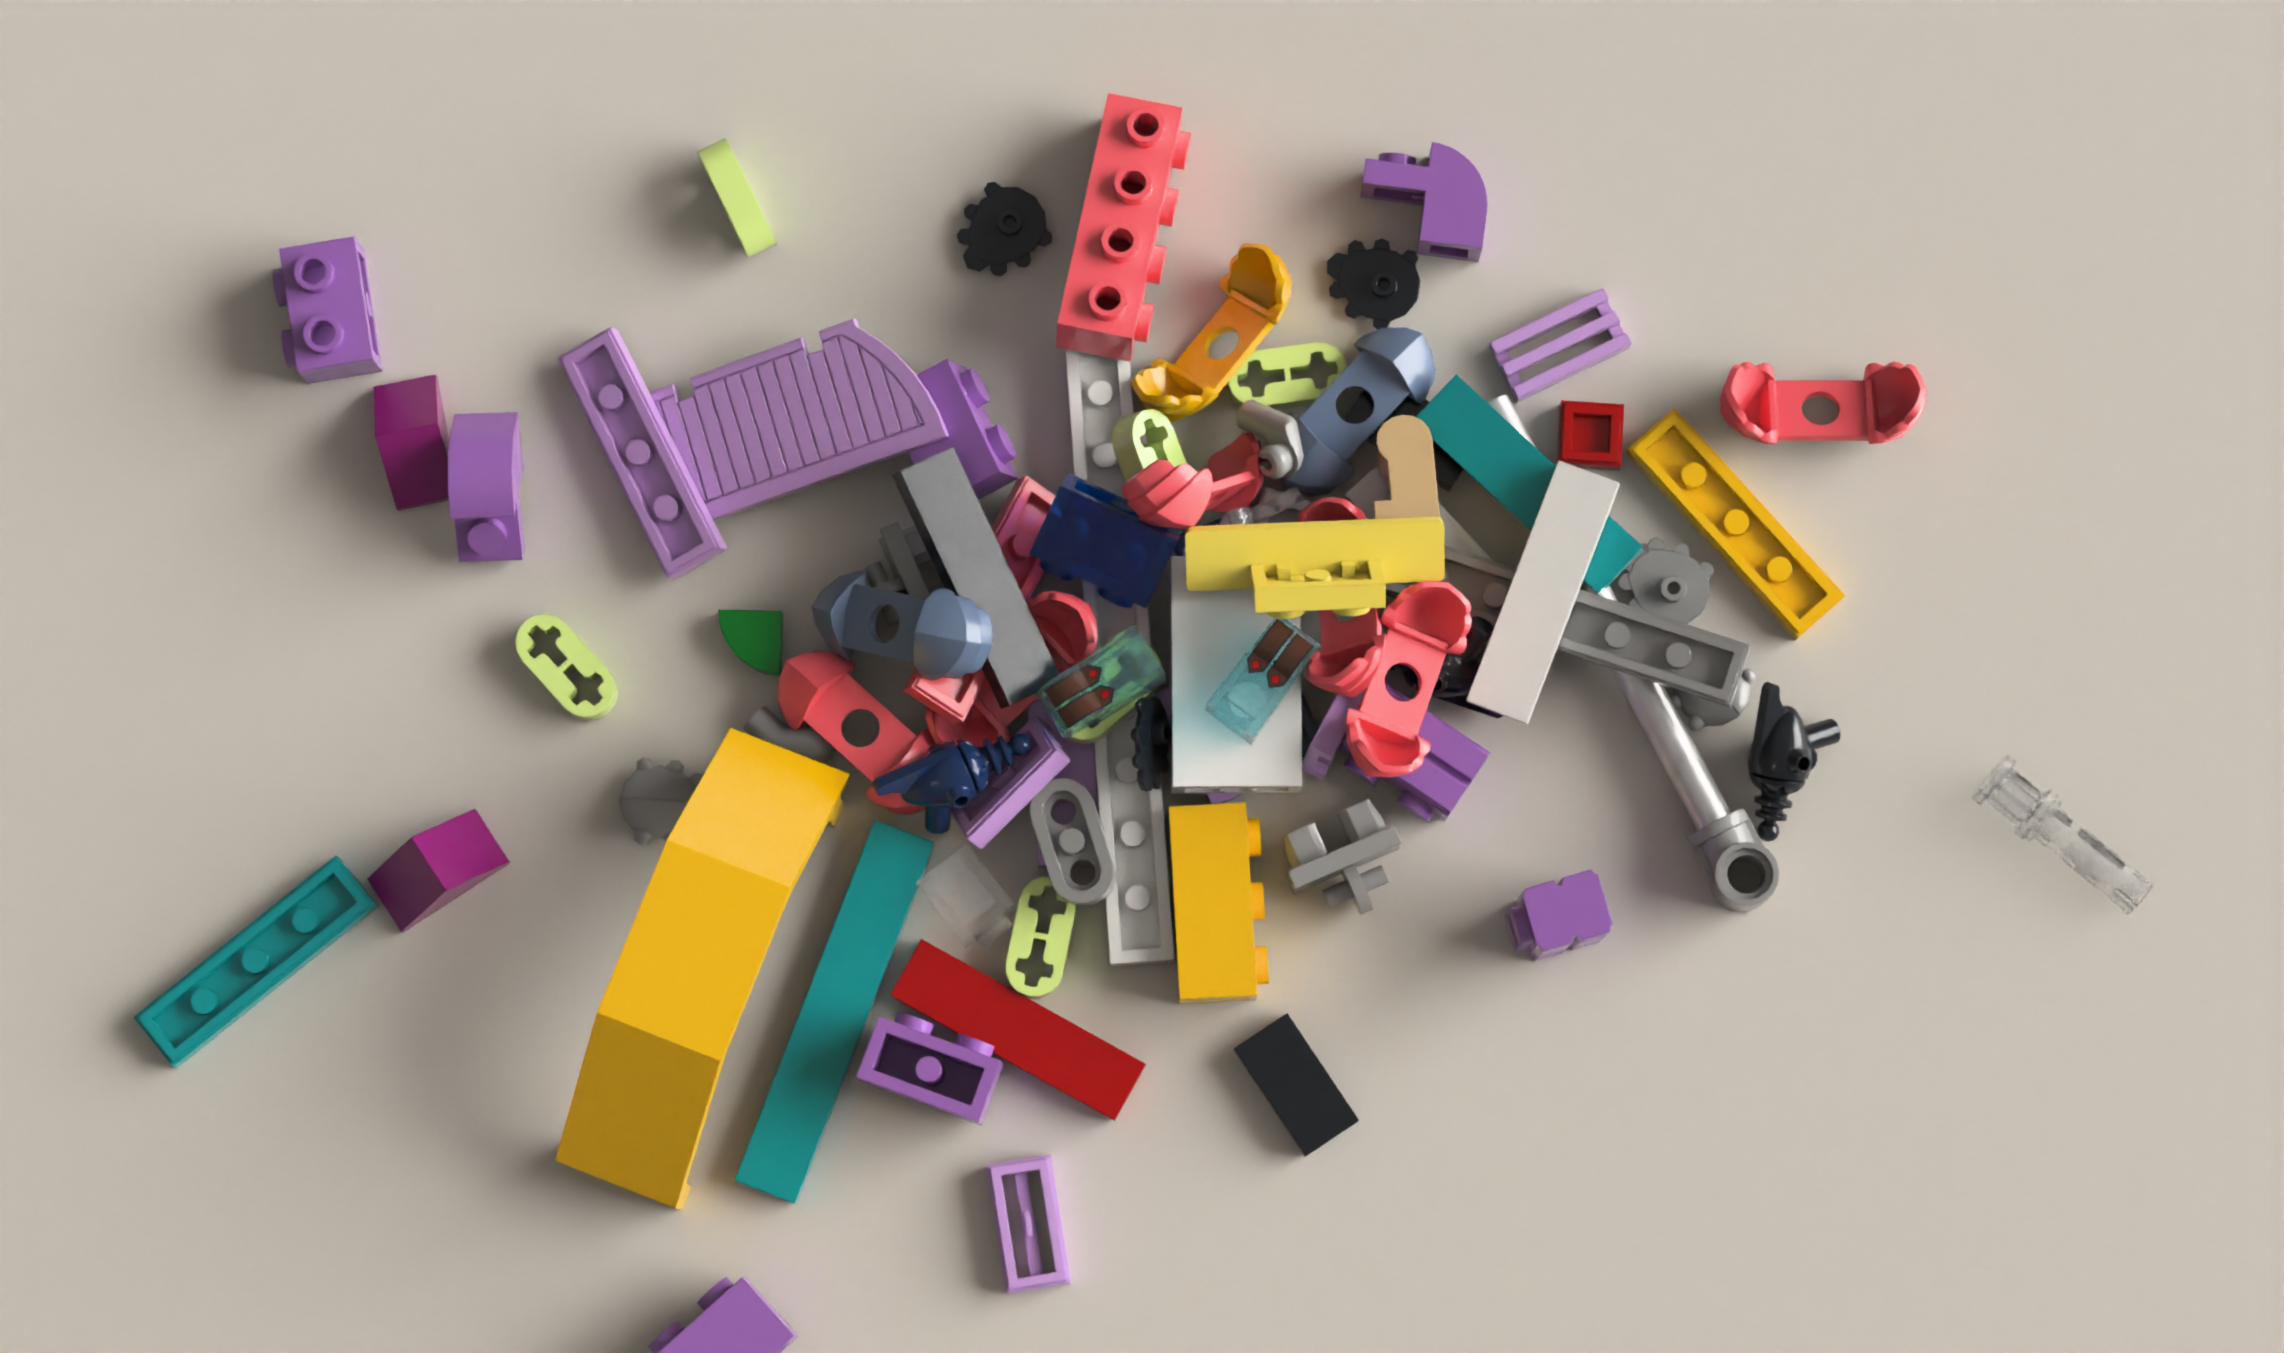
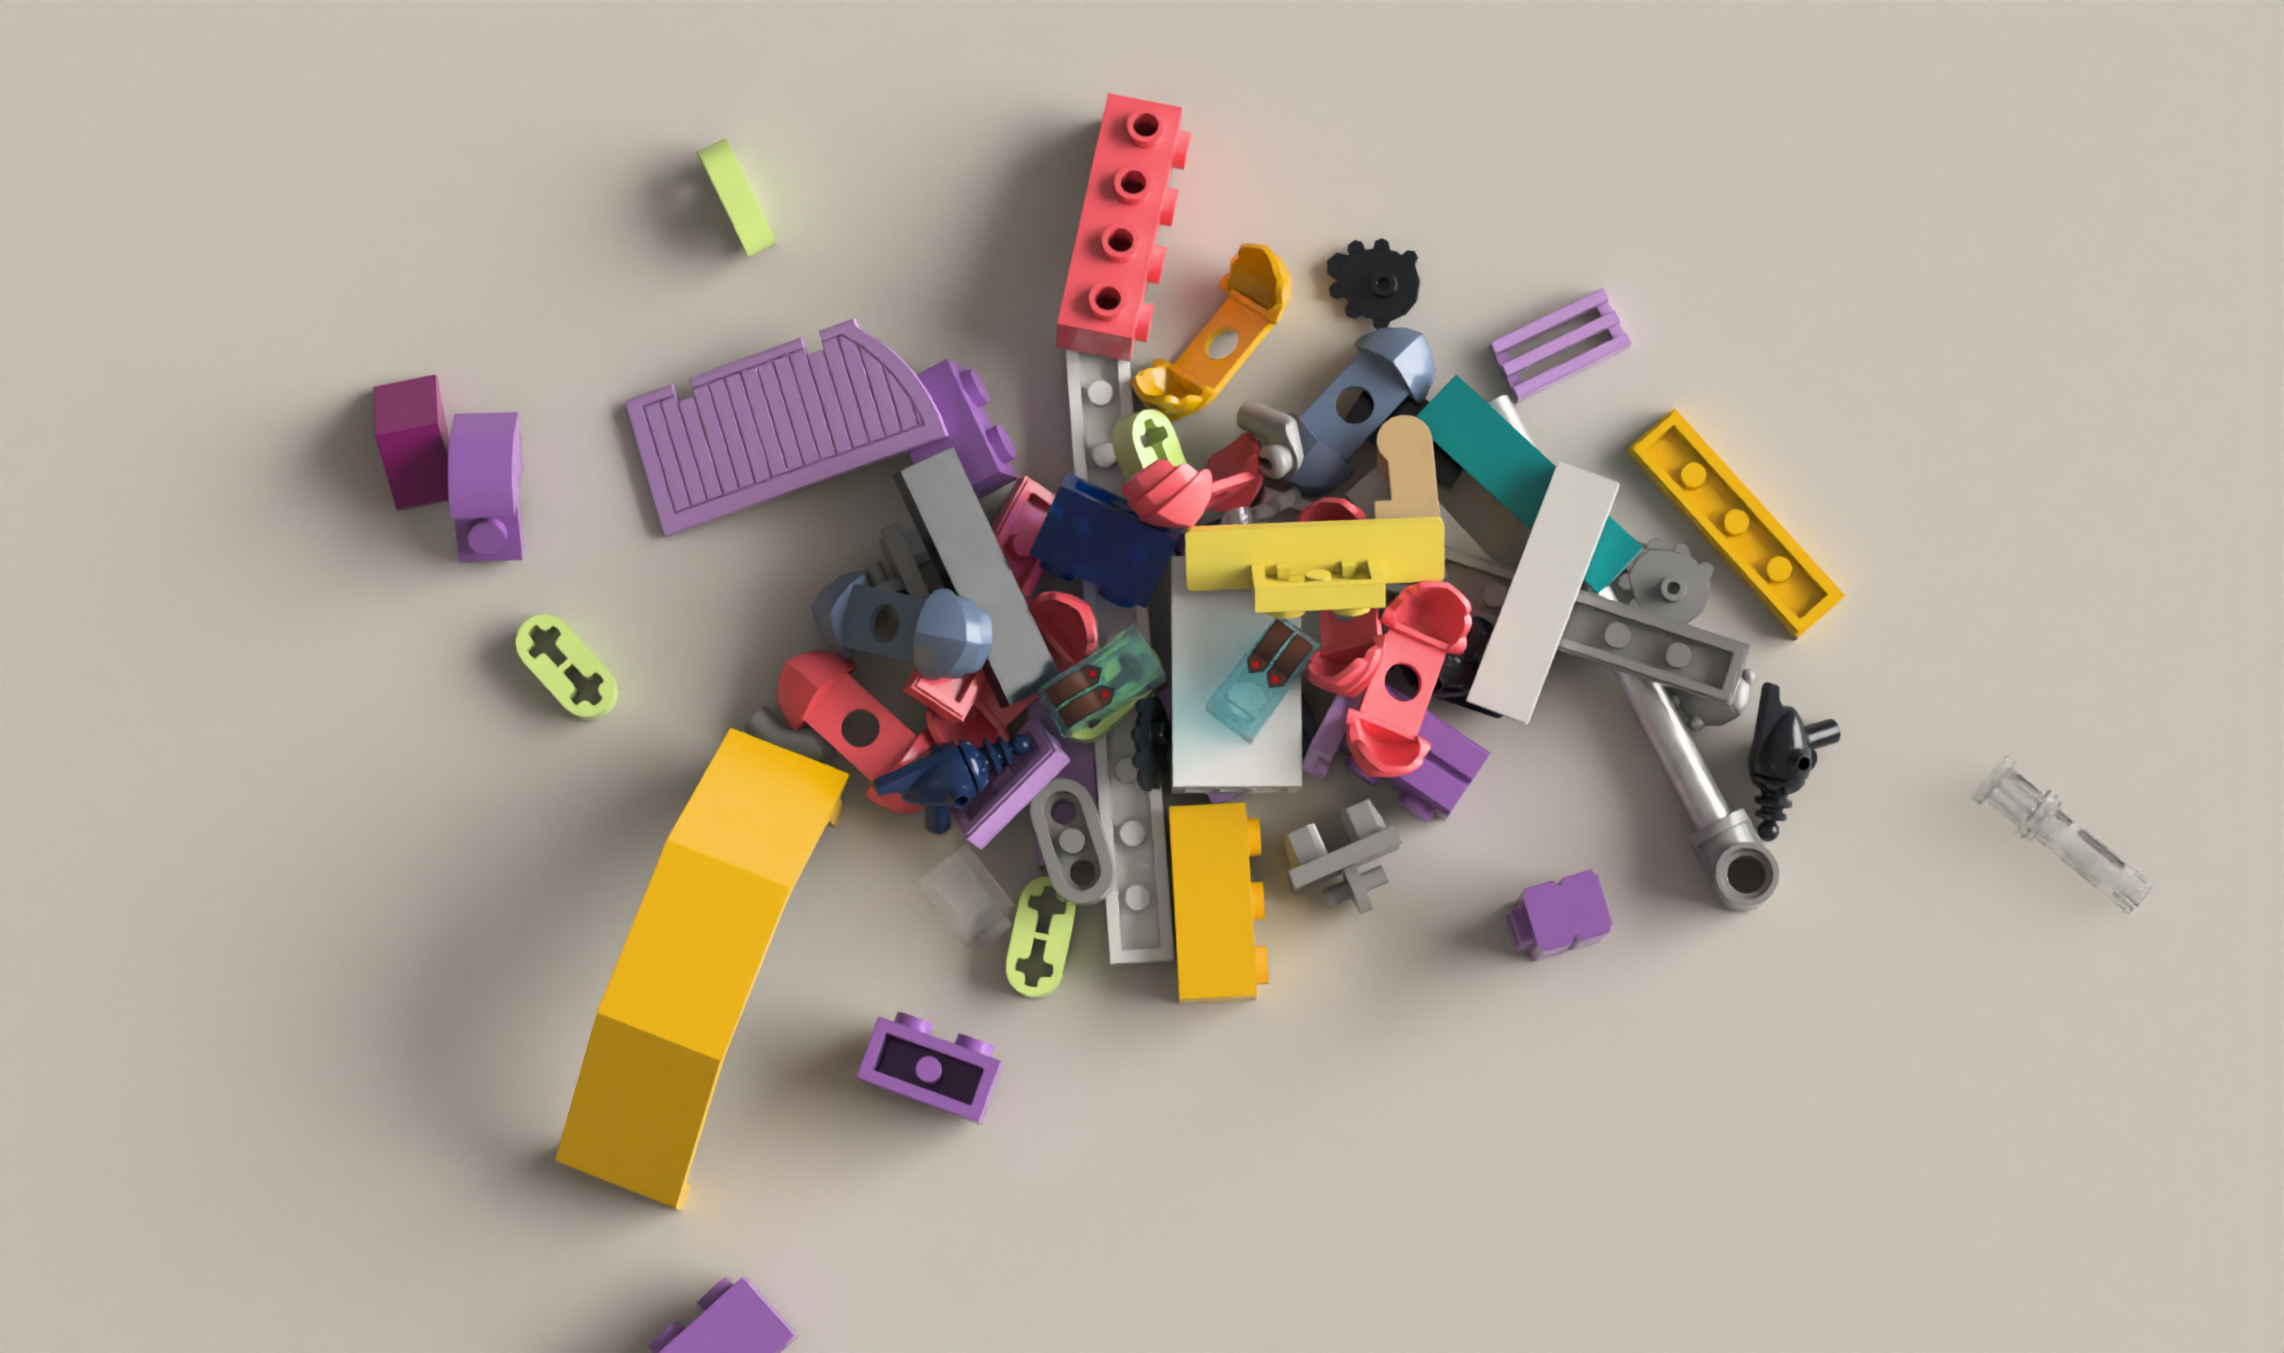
(255, 962): teal tile -> none
(328, 310): medium lavender brick -> none
(437, 868): magenta slope -> none
(642, 453): lavender tile -> none
(656, 798): light grey piece -> none
(755, 638): green tile -> none
(835, 1012): teal tile -> none
(1003, 229): black piece -> none
(1018, 1029): red tile -> none
(1037, 1278): lavender tile -> none
(1284, 362): yellowish green beam -> none
(1296, 1085): black tile -> none
(1450, 198): medium lavender brick -> none
(1590, 434): red tile -> none
(1868, 409): coral piece -> none

